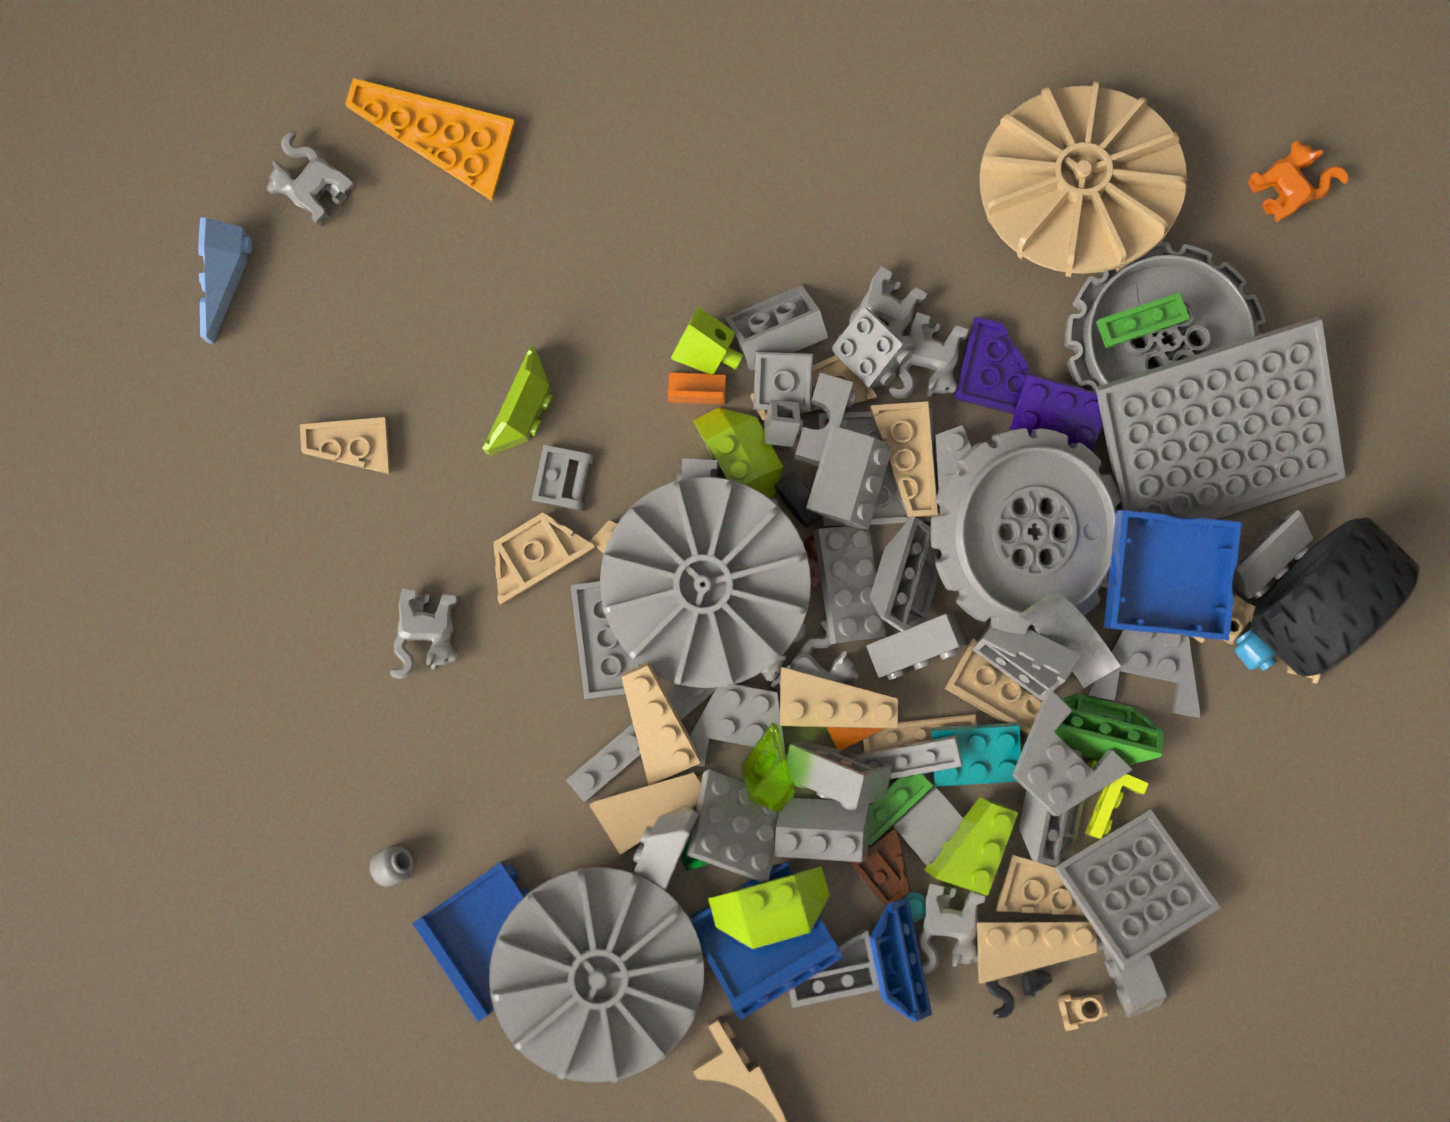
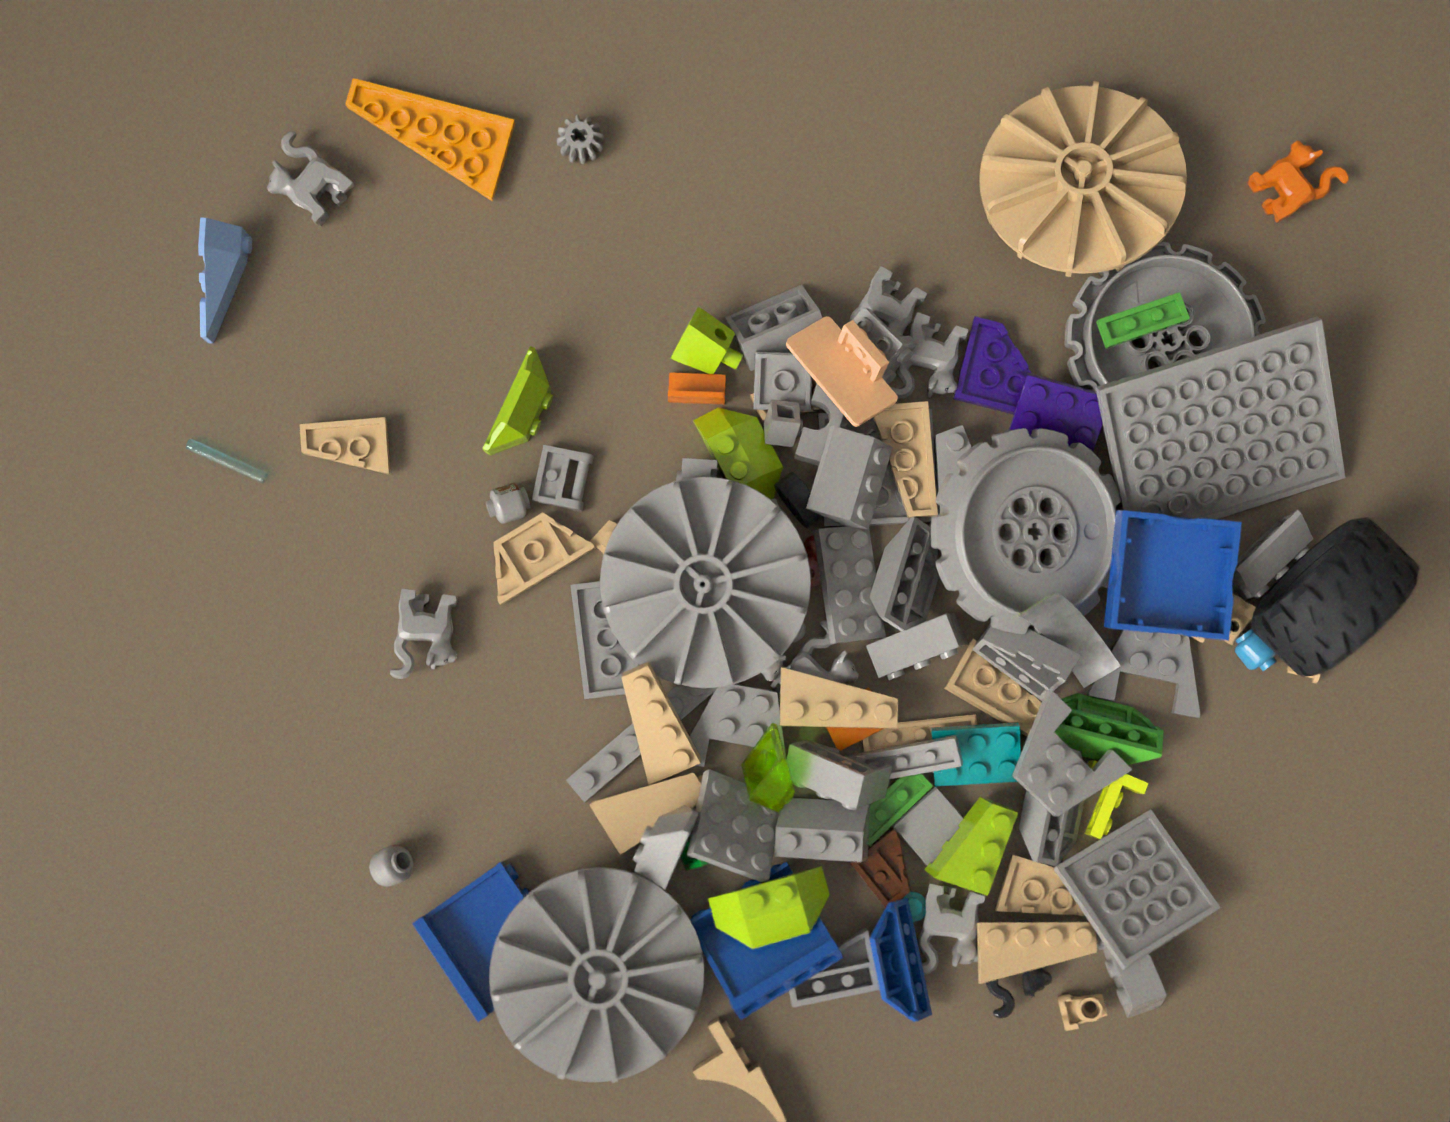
(226, 460): none -> clear light blue bar
(508, 503): none -> light grey head
(576, 148): none -> light grey gear
(845, 367): none -> light nougat bracket

